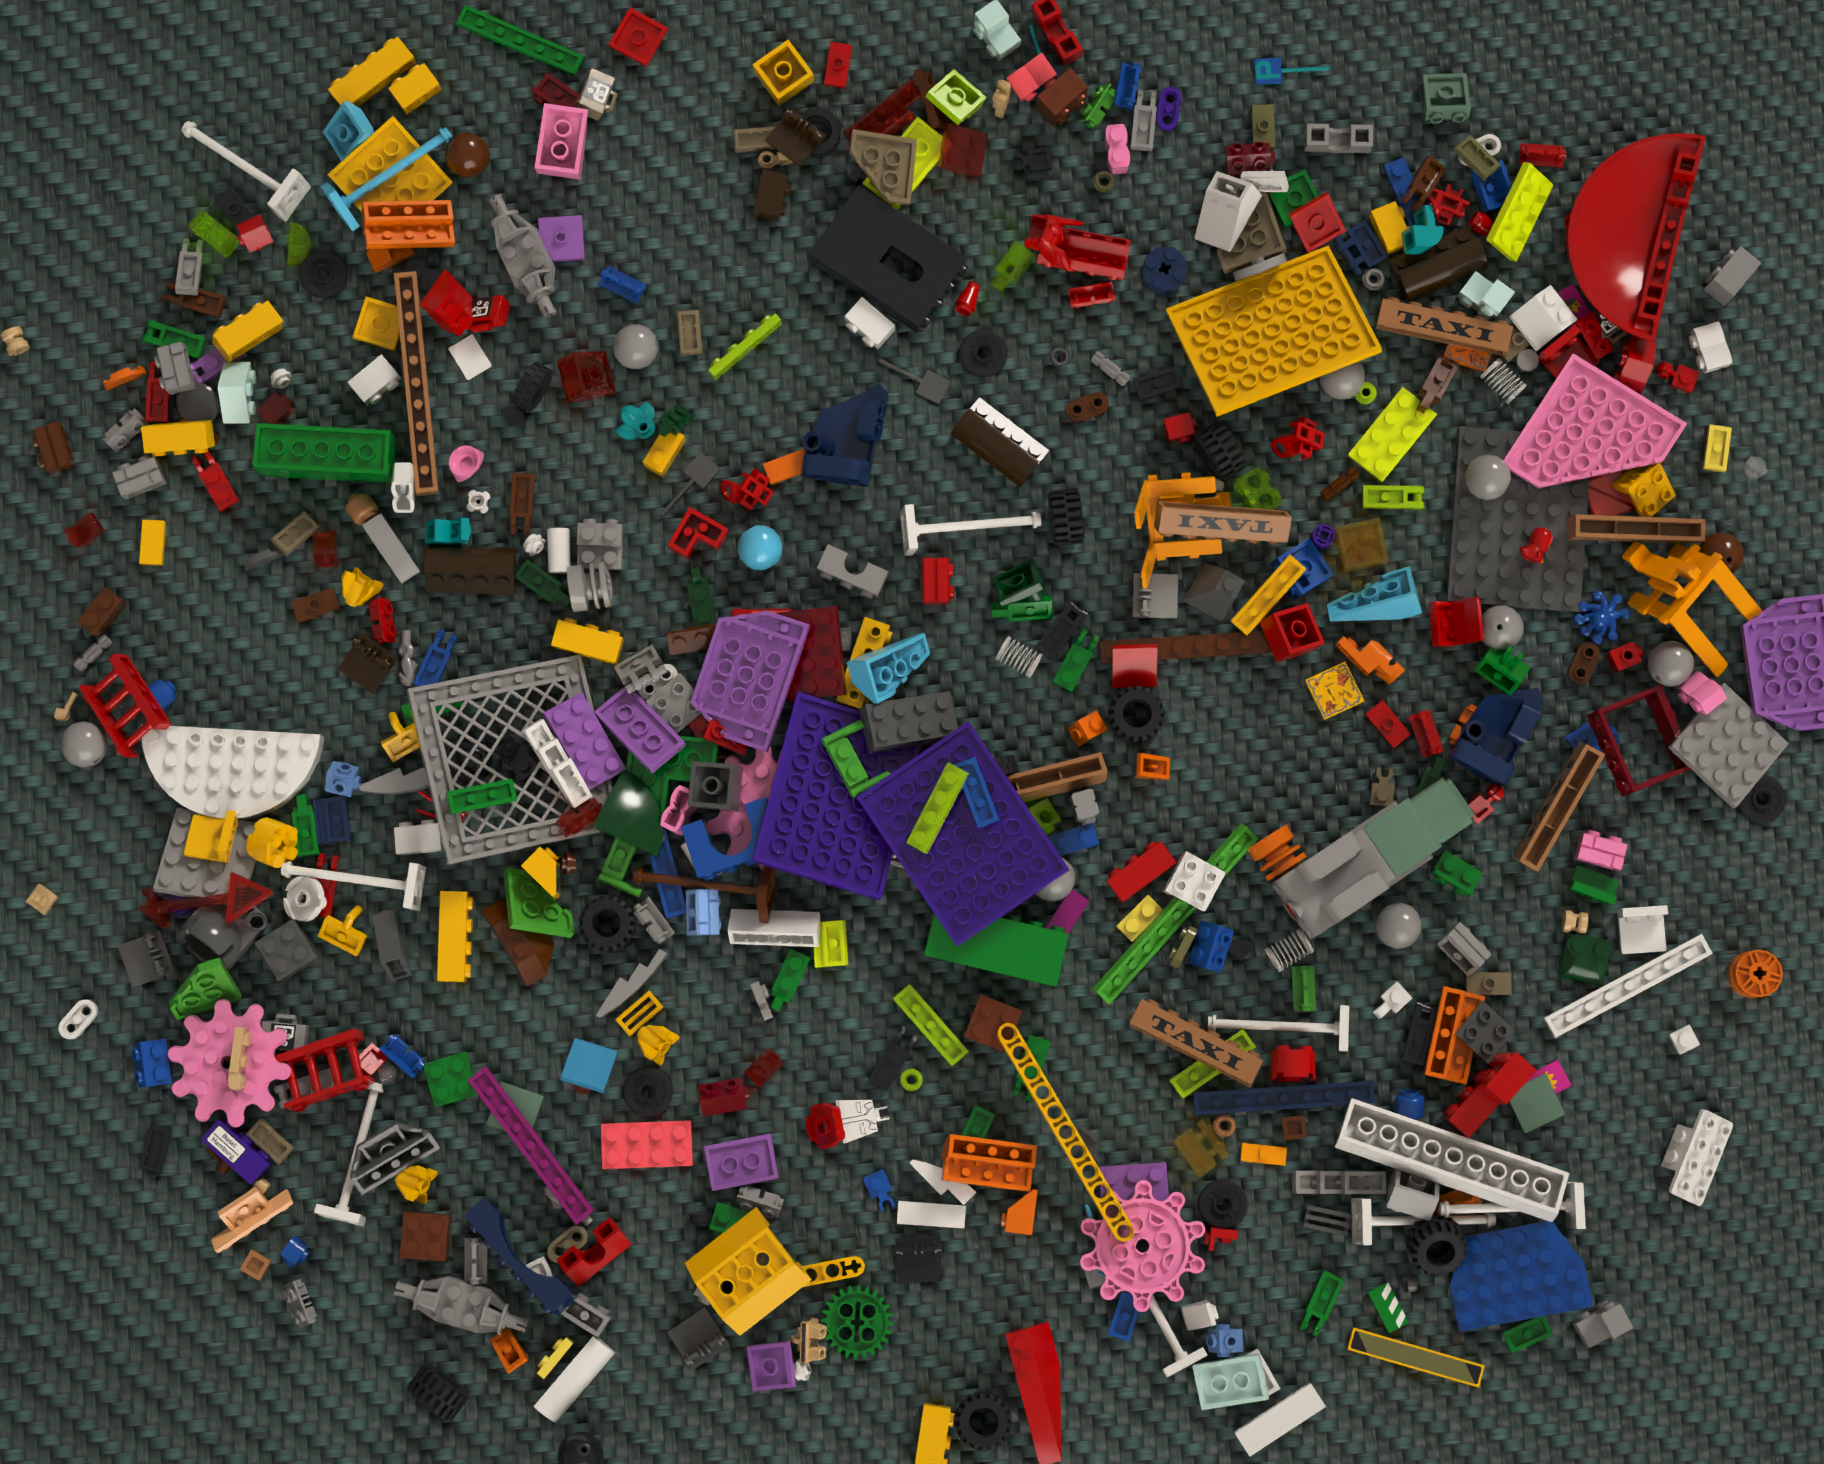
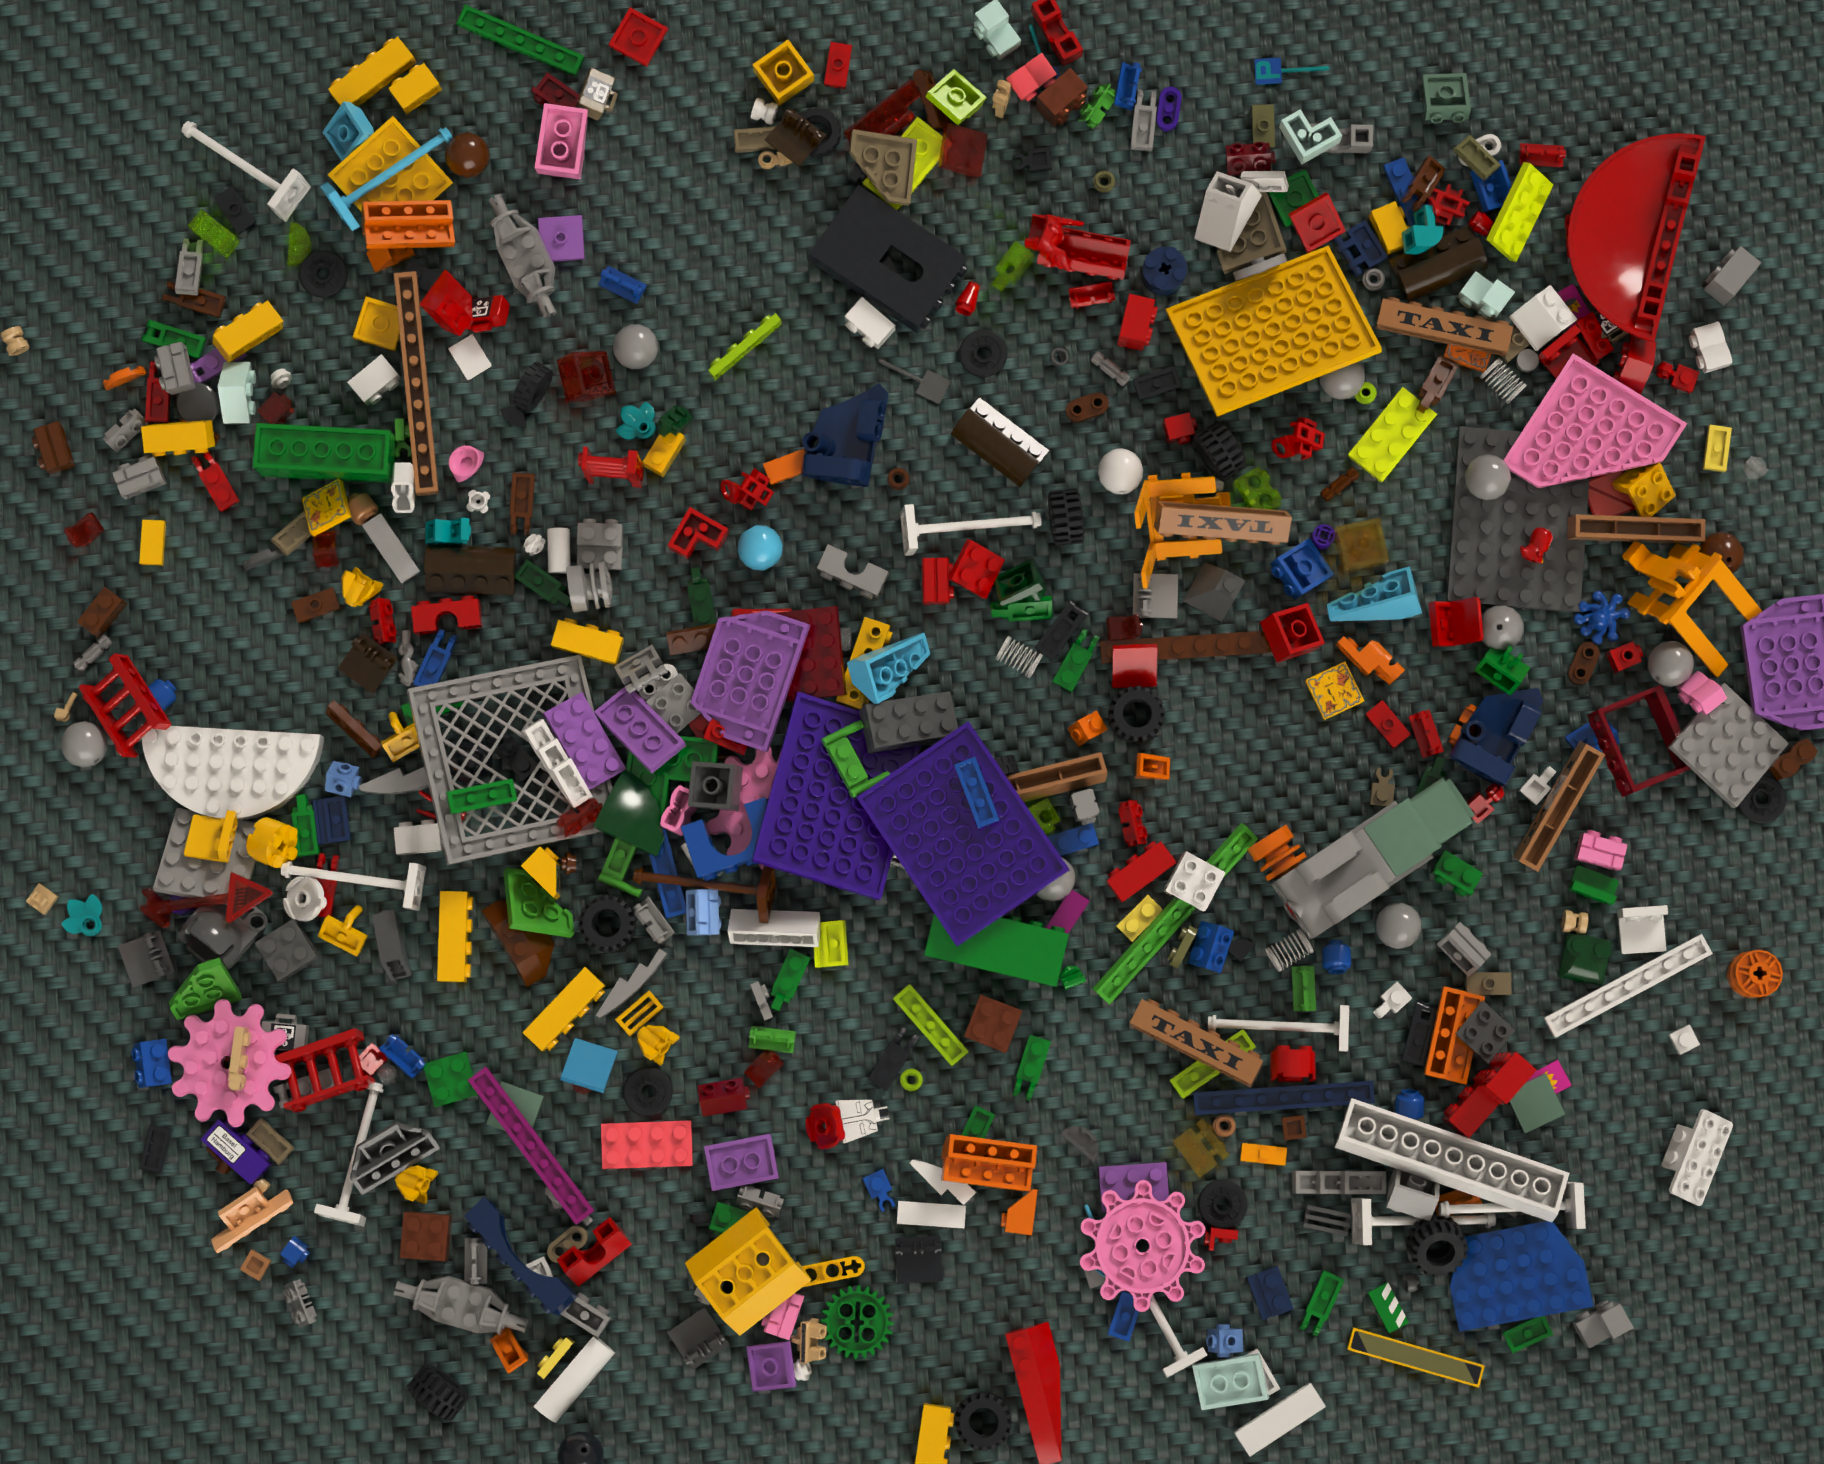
(78, 1018): white plate -> none
(81, 914): none -> teal plate
(254, 234): brick -> none
(326, 507): none -> yellow tile
(354, 729): none -> reddish brown plate
(401, 434): none -> bright green plate
(427, 615): none -> red arch
(564, 1009): none -> yellow brick
(624, 468): none -> red fence
(689, 332): dark tan plate -> none
(700, 471): dark grey piece -> none
(764, 111): none -> white wheel
(771, 195): dark brown brick -> none
(772, 1039): none -> bright green hinge
(783, 1318): none -> bright pink brick
(898, 472): none -> reddish brown plate
(937, 808): lime plate -> none
(976, 569): none -> red plate
(1071, 977): none -> green plate
(1074, 1139): yellow beam -> none
(1118, 153): bright pink brick -> none
(1120, 471): none -> white piece
(1123, 627): none -> clear red bracket
(1136, 320): none -> red brick
(1136, 831): none -> red hinge
(1199, 1315): white slope -> none
(1268, 595): yellow tile -> none
(1269, 1293): none -> dark blue plate
(1307, 140): none -> light aqua brick
(1336, 957): none -> blue head
(1392, 497): lime plate -> none
(1536, 786): none -> white plate
(1794, 756): none -> reddish brown brick

